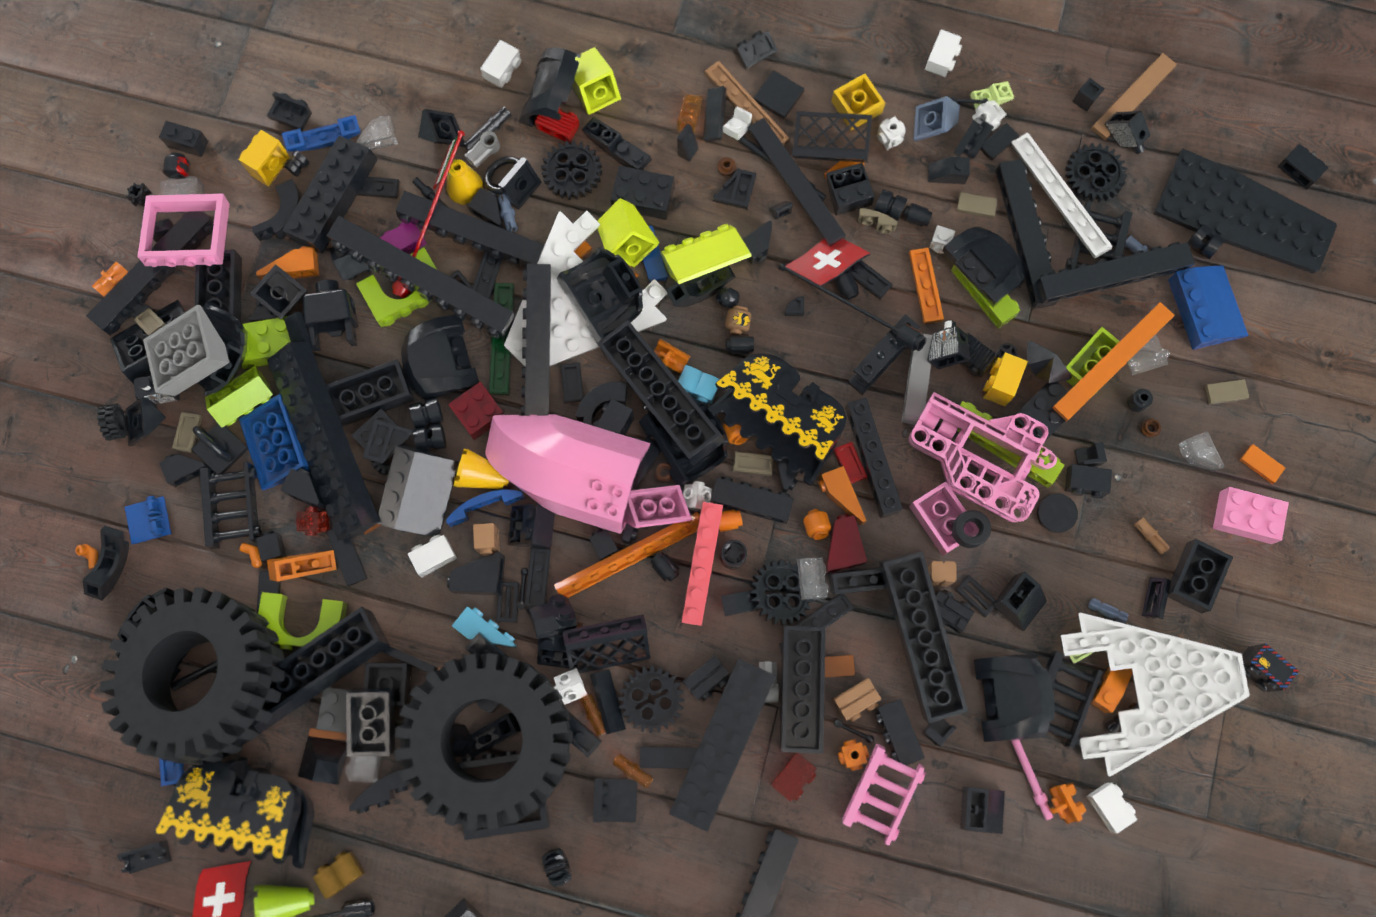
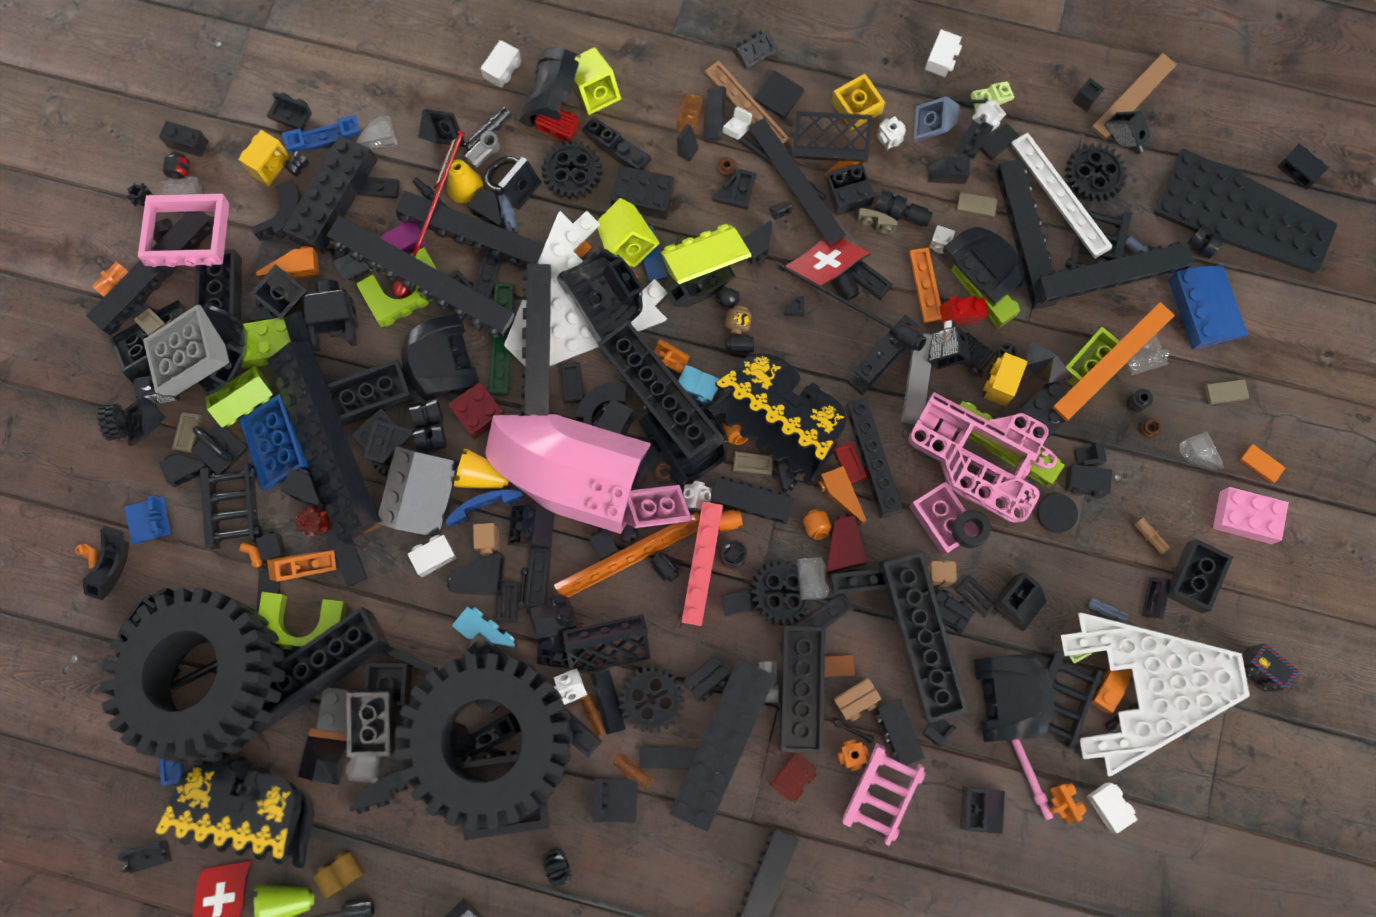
(963, 310): none -> red brick

